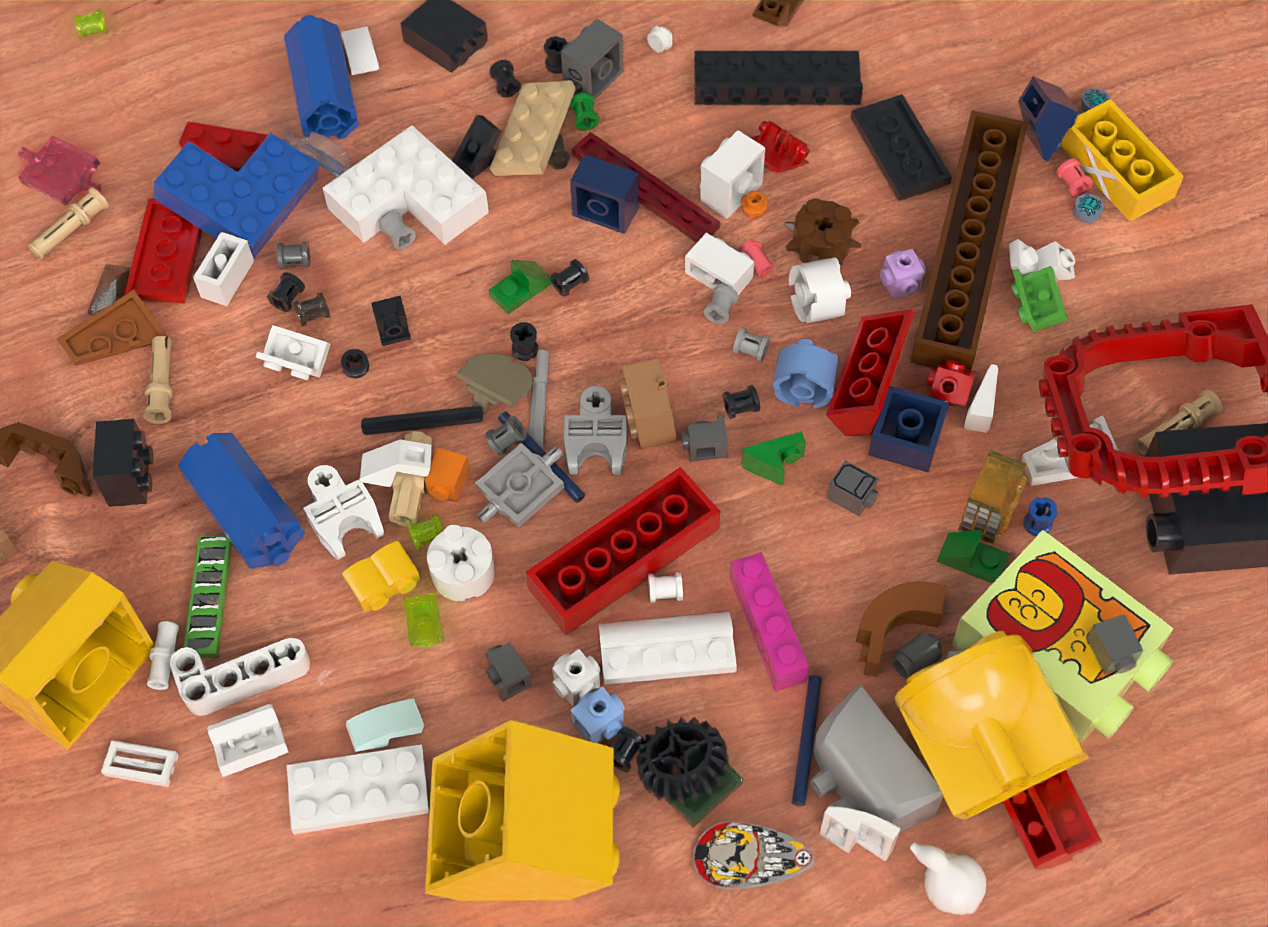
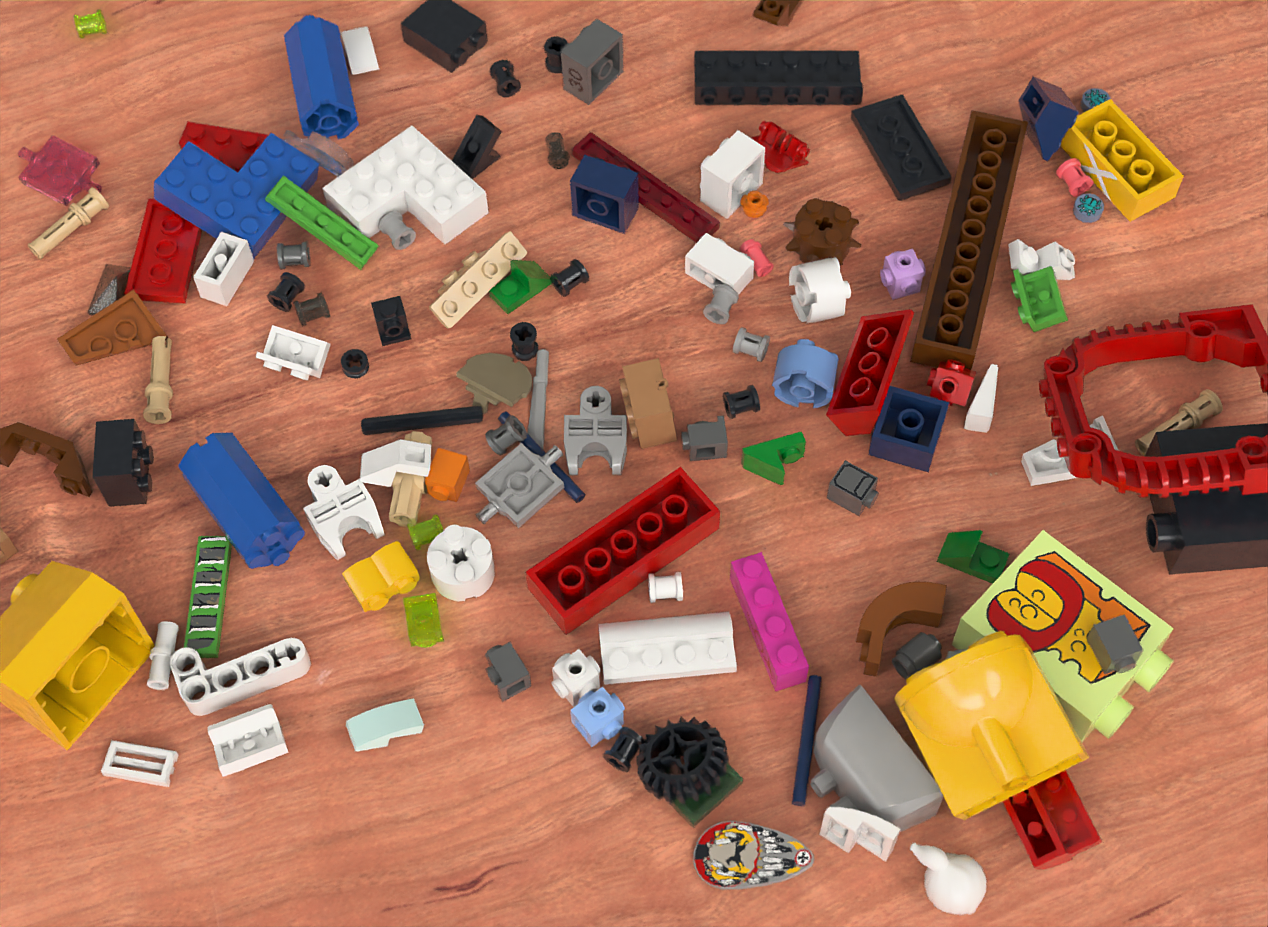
(321, 222): none -> bright green tile
(357, 789): white plate -> none
(475, 279): none -> tan bracket
(522, 817): yellow slope -> none
(533, 128): tan plate -> none
(584, 111): green bush -> none
(660, 39): white plate -> none
(994, 496): clear yellow brick -> none
(1037, 513): blue bush -> none

